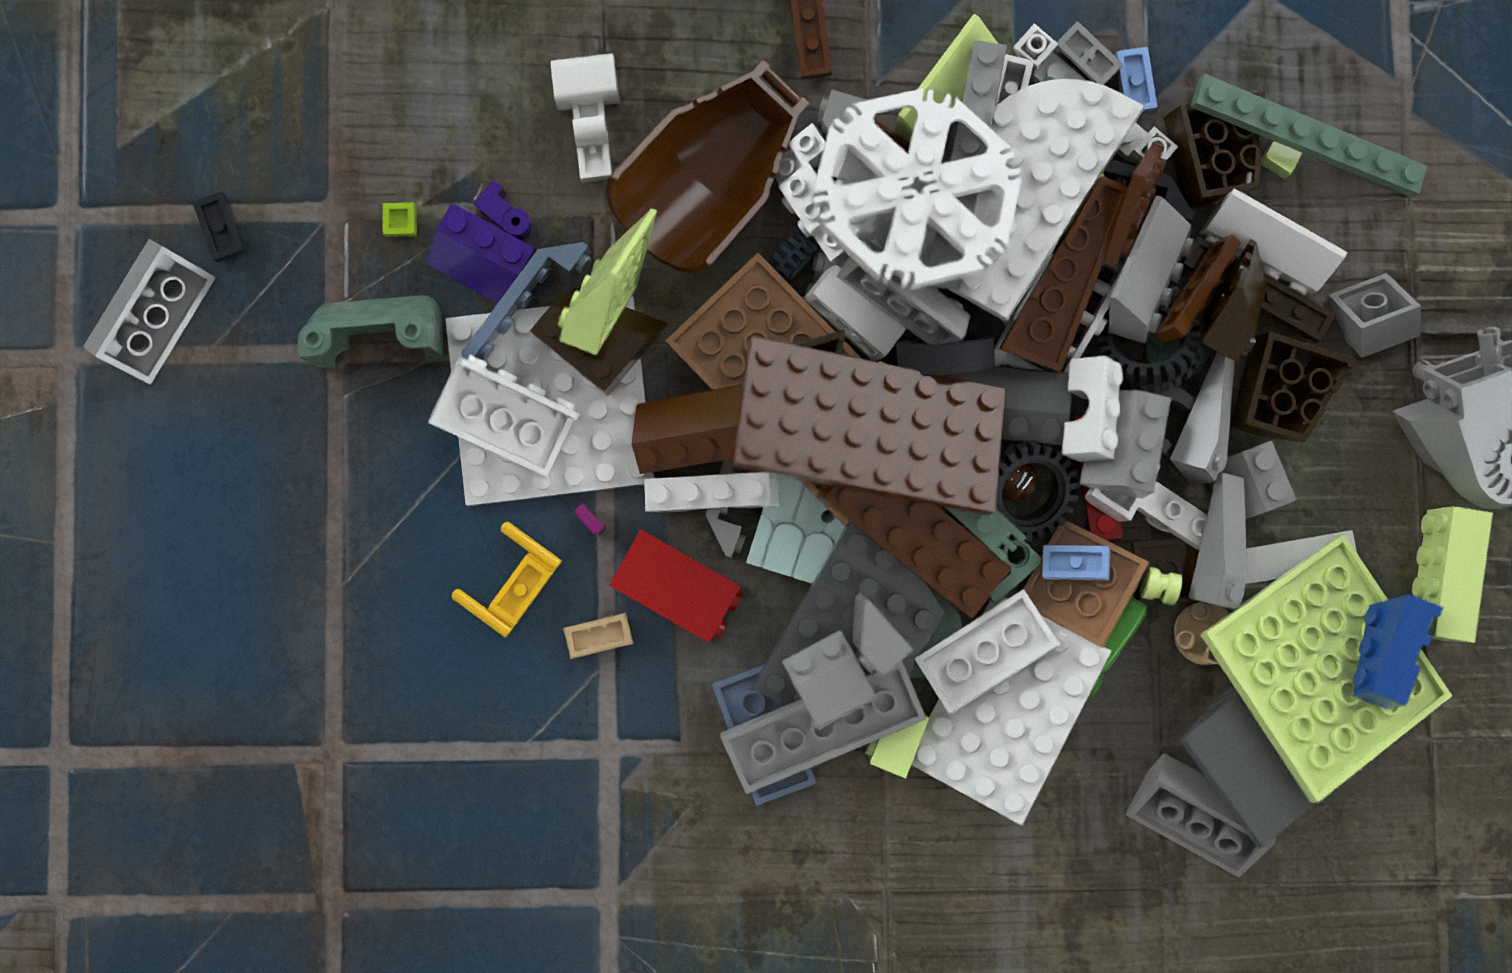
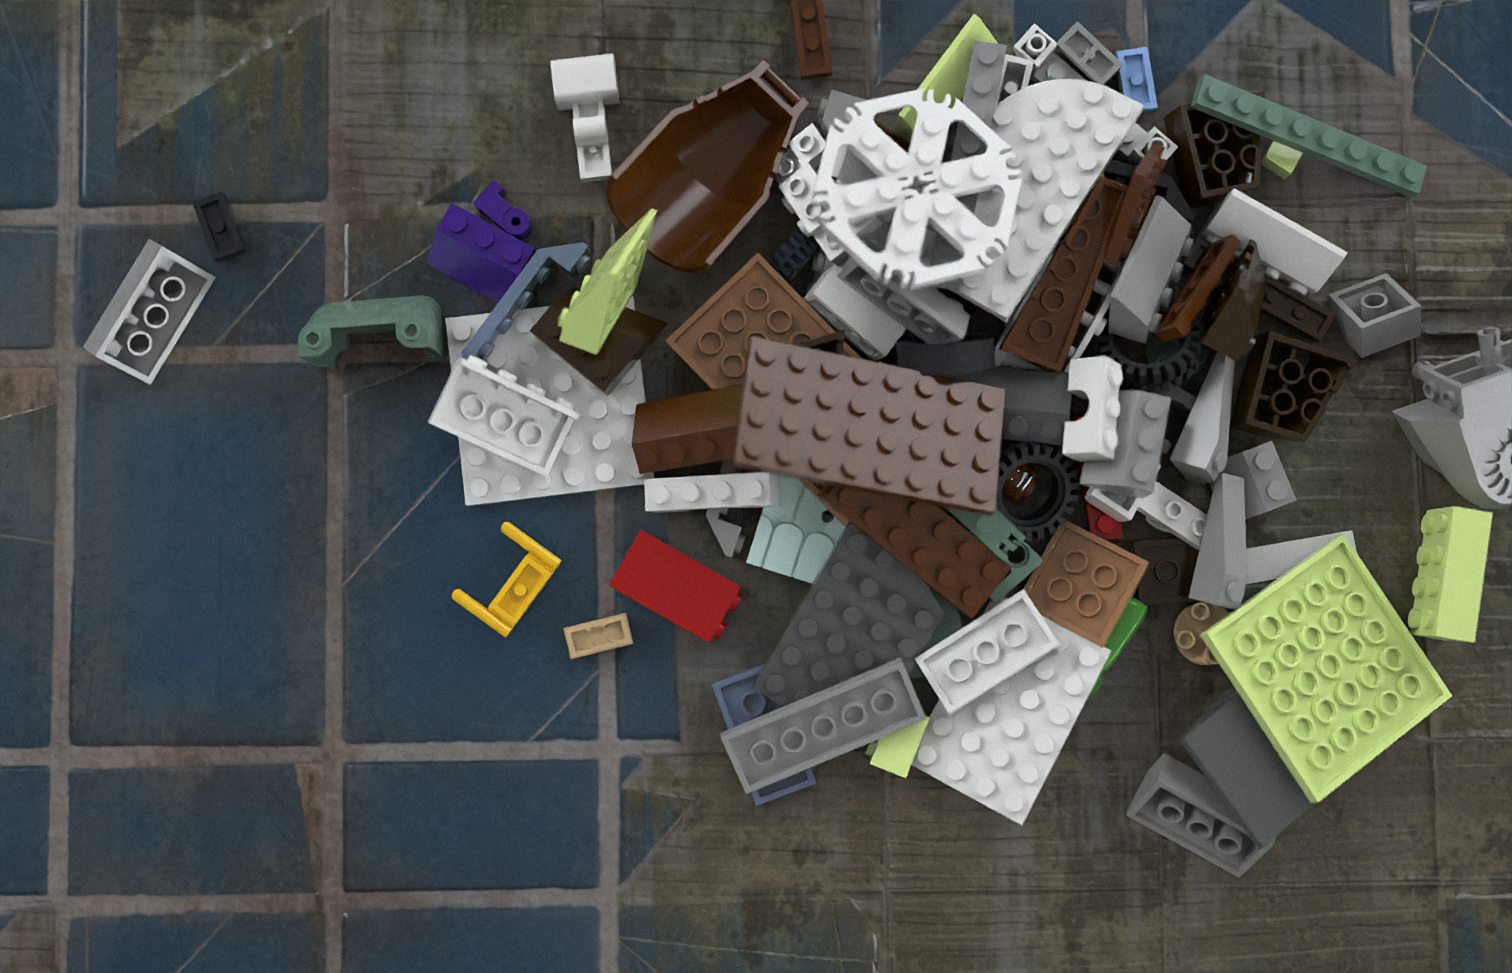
(399, 219): lime plate -> none
(590, 520): magenta tile -> none
(829, 680): light grey slope -> none
(877, 641): light grey slope -> none
(1076, 562): light blue plate -> none
(1161, 586): yellowish green wheel -> none
(1391, 648): blue wedge -> none

